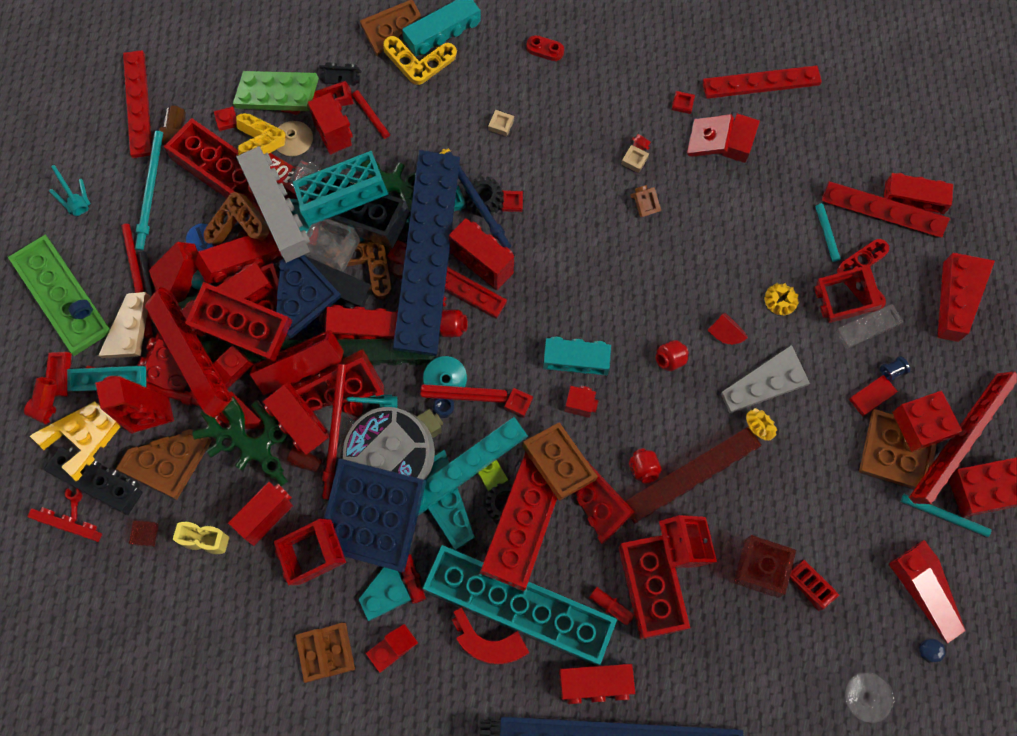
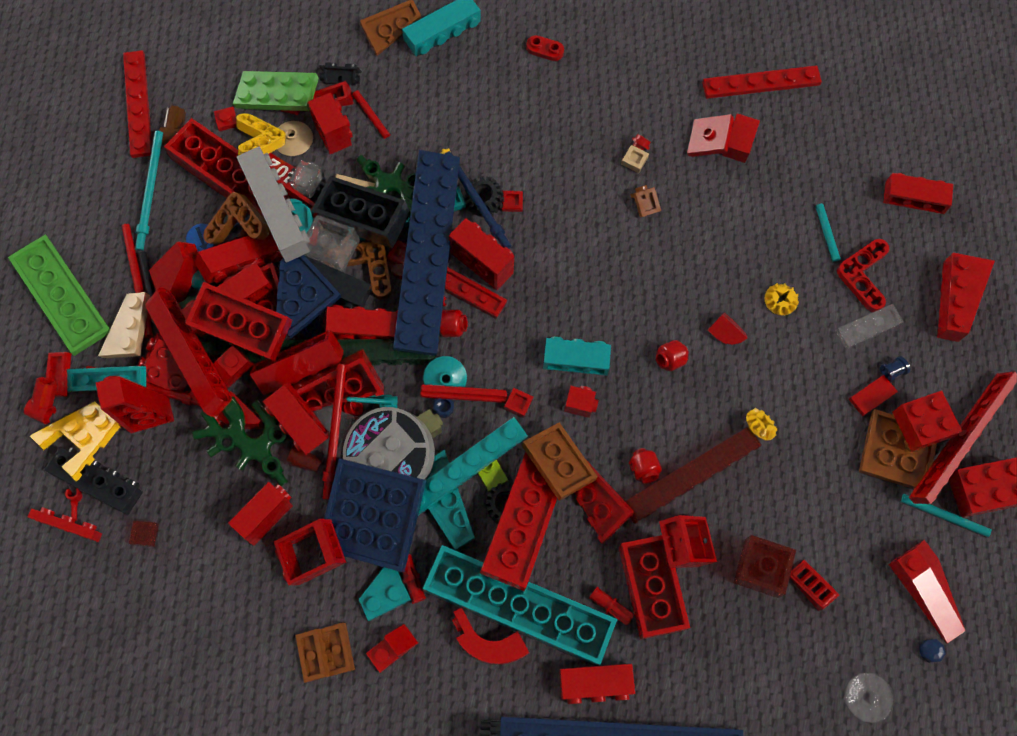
(76, 204): teal plant -> none
(80, 309): dark blue tile -> none
(165, 462): dark orange plate -> none
(205, 538): light yellow brick -> none
(344, 197): teal fence -> none
(417, 66): yellow beam -> none
(501, 123): tan plate -> none
(683, 102): red tile -> none
(768, 381): light grey wing -> none
(869, 286): red window -> none
(885, 209): red plate -> none

